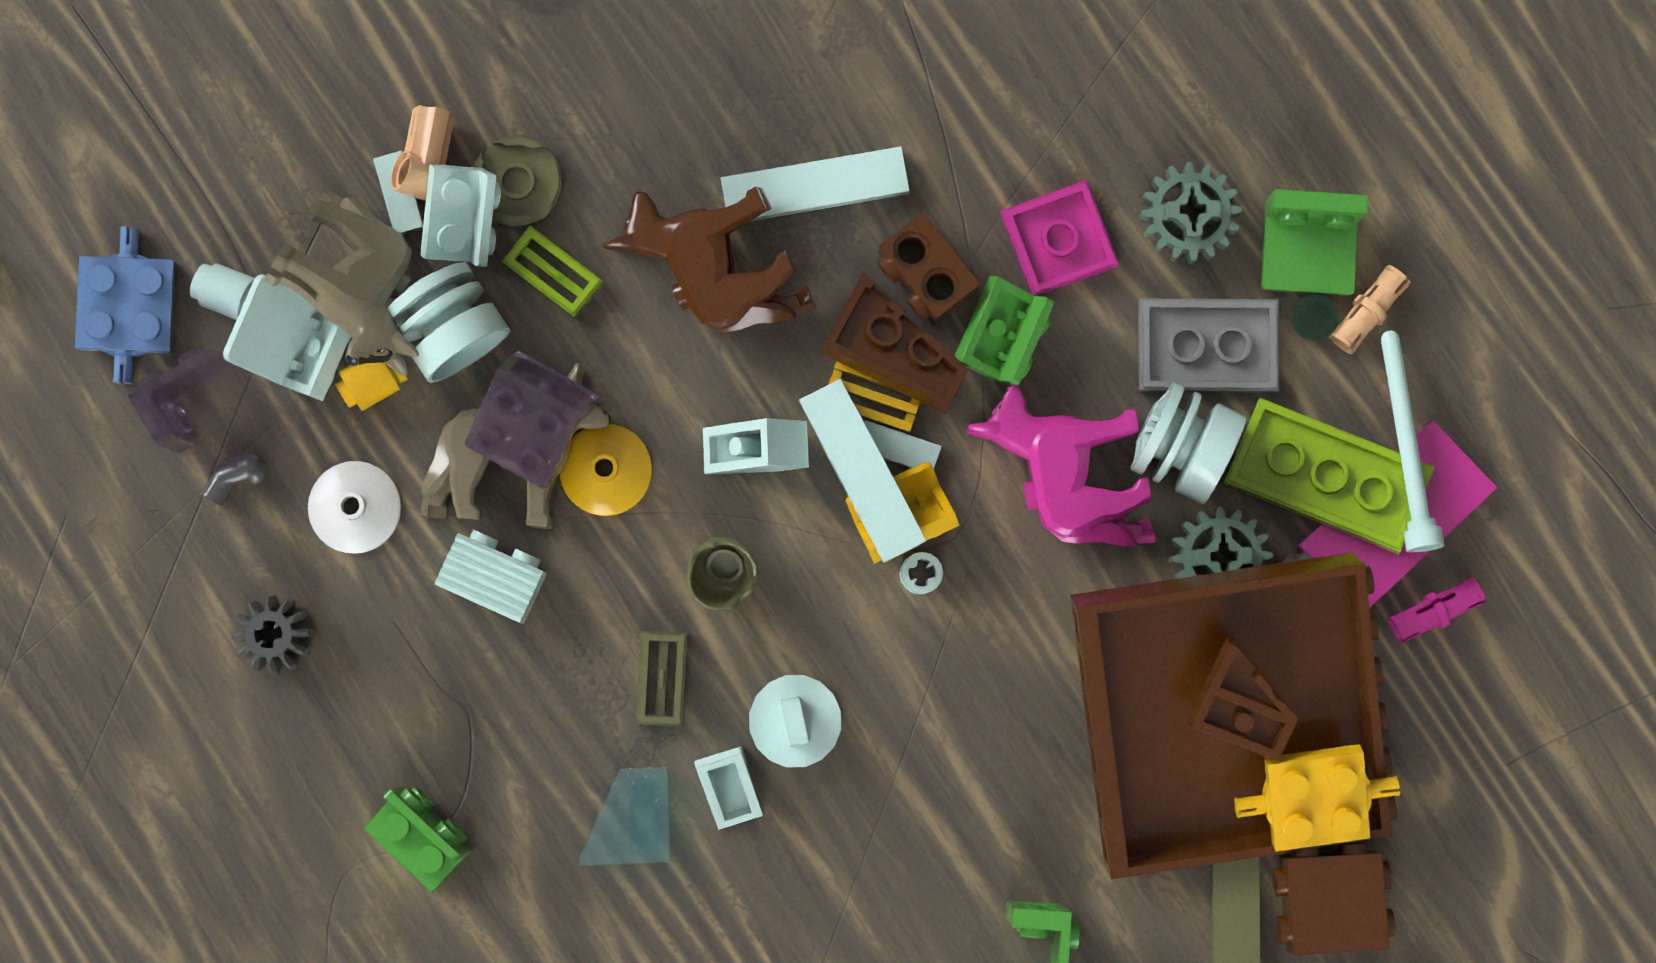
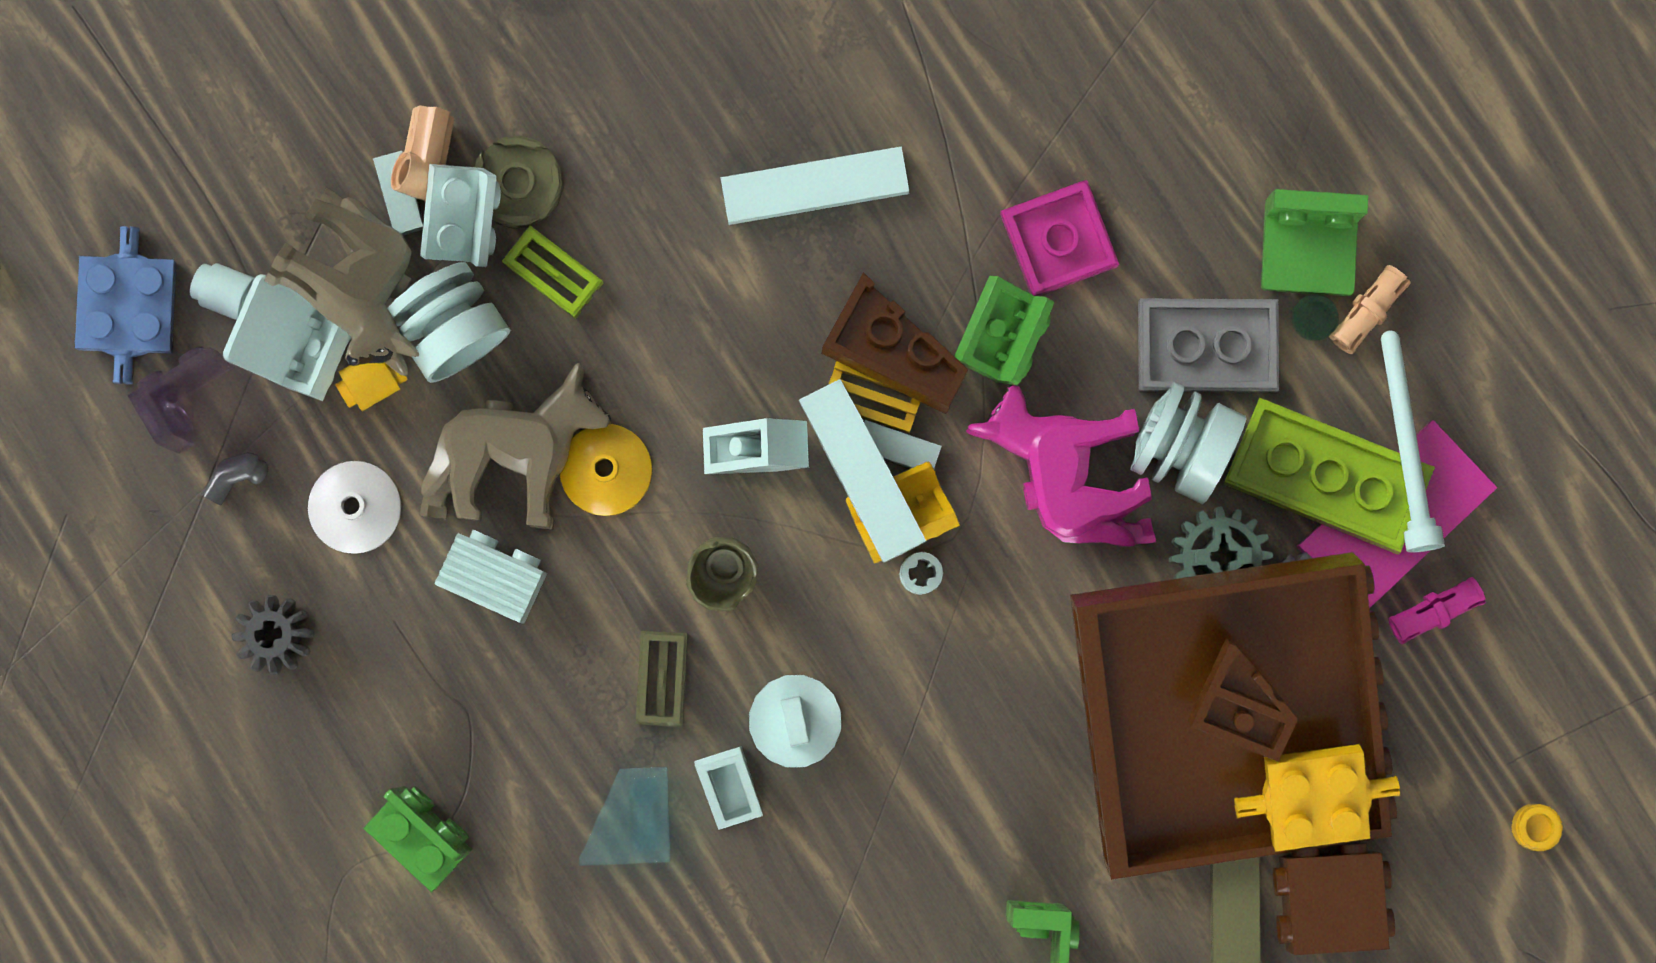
(529, 418): clear purple bracket -> none
(703, 263): reddish brown animal -> none
(938, 263): reddish brown brick -> none
(1210, 212): sand green gear -> none
(1537, 827): none -> yellow tile

